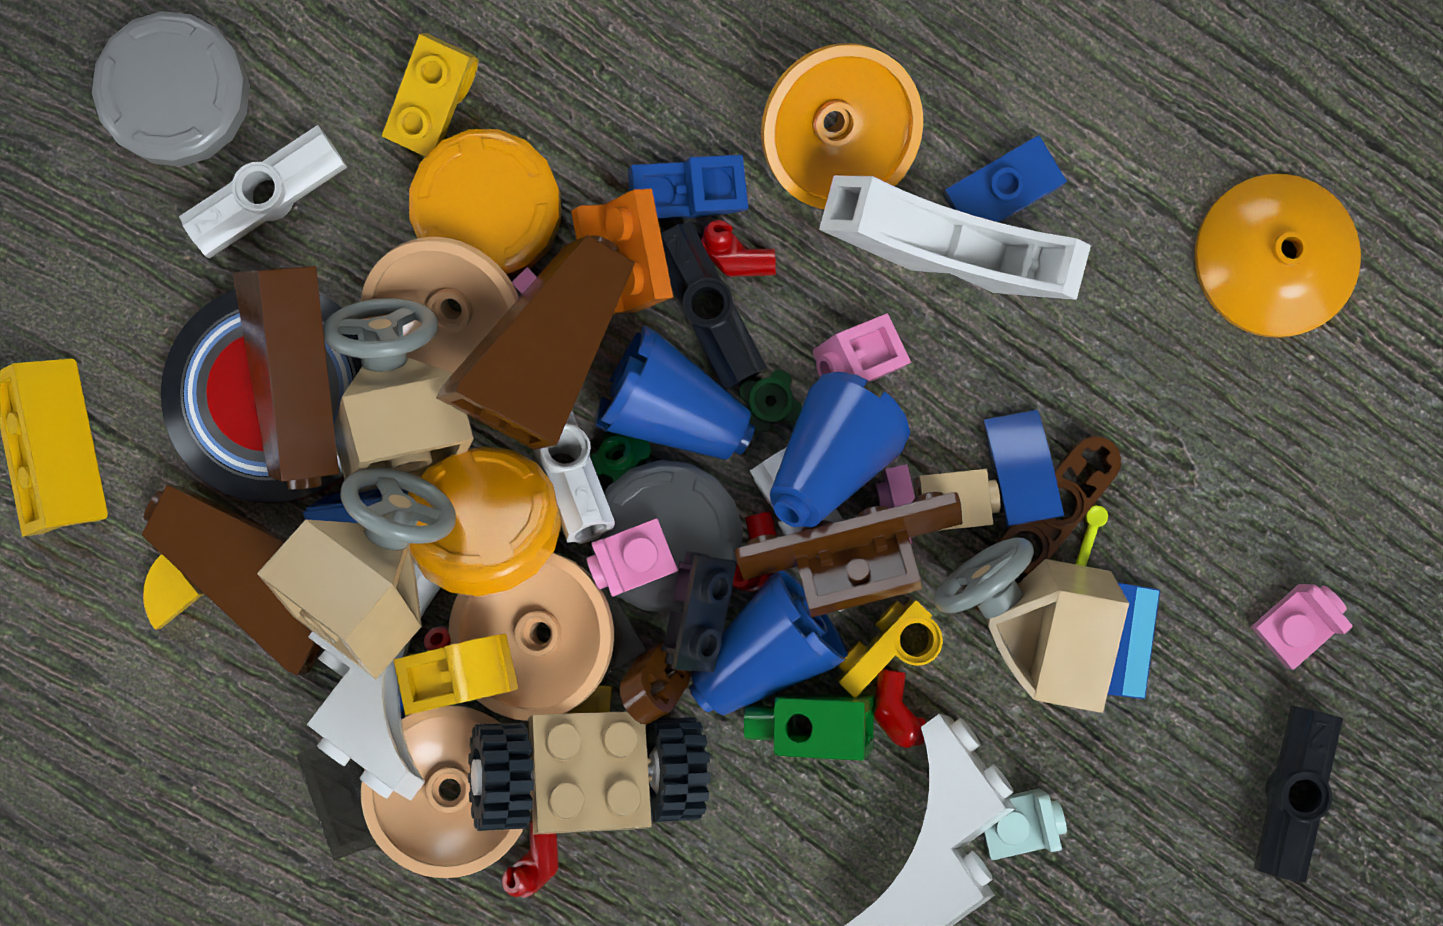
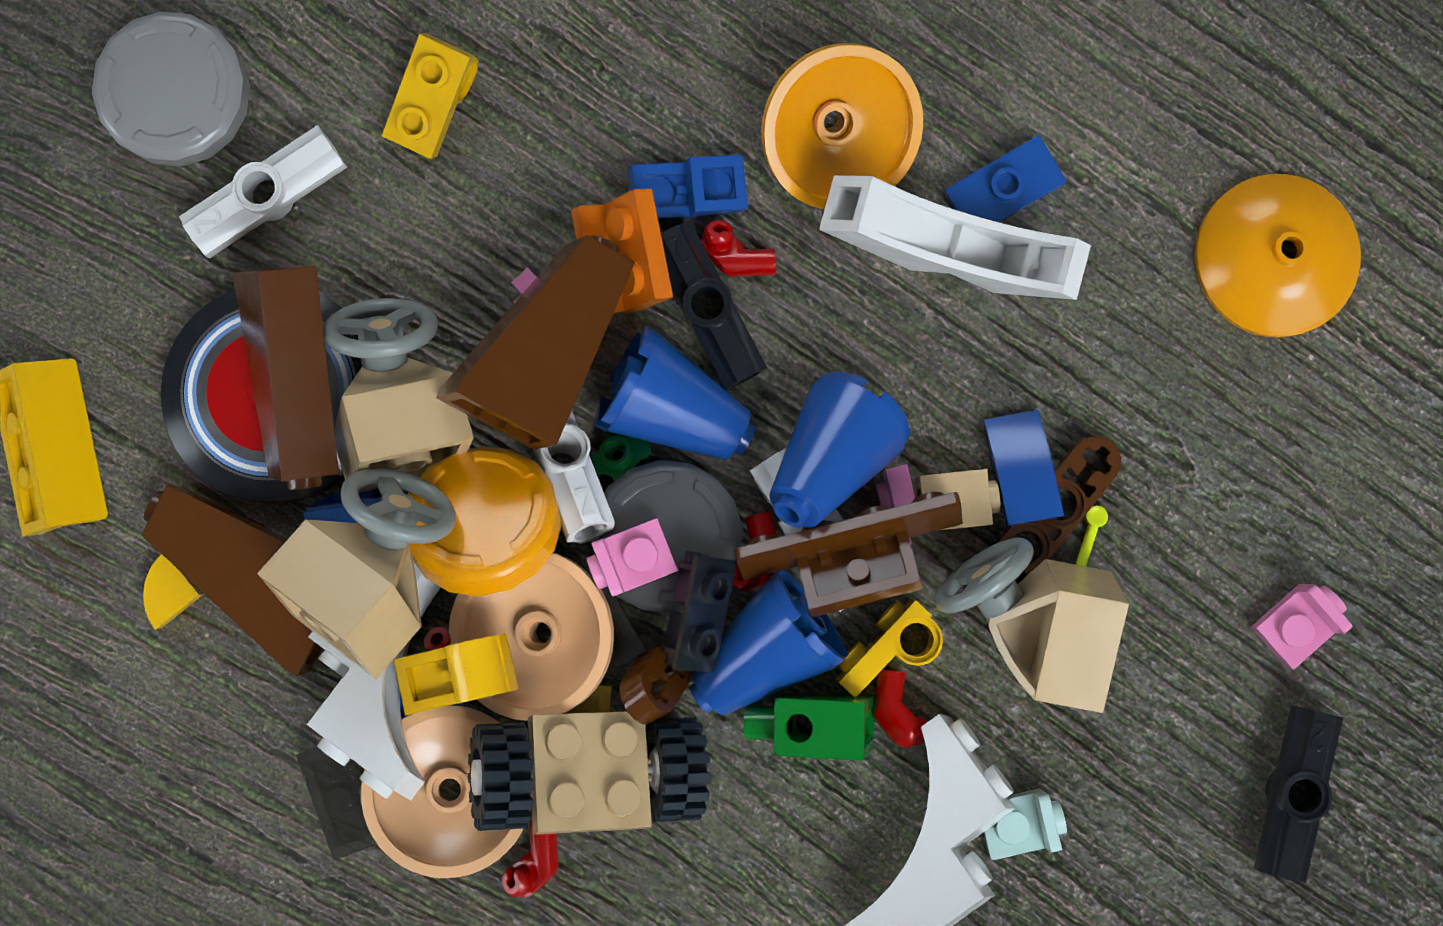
(439, 270): light nougat dish -> none
(489, 195): light orange piece -> none
(777, 386): dark green plate -> none
(863, 350): bright pink bracket -> none
(1136, 643): medium azure slope -> none

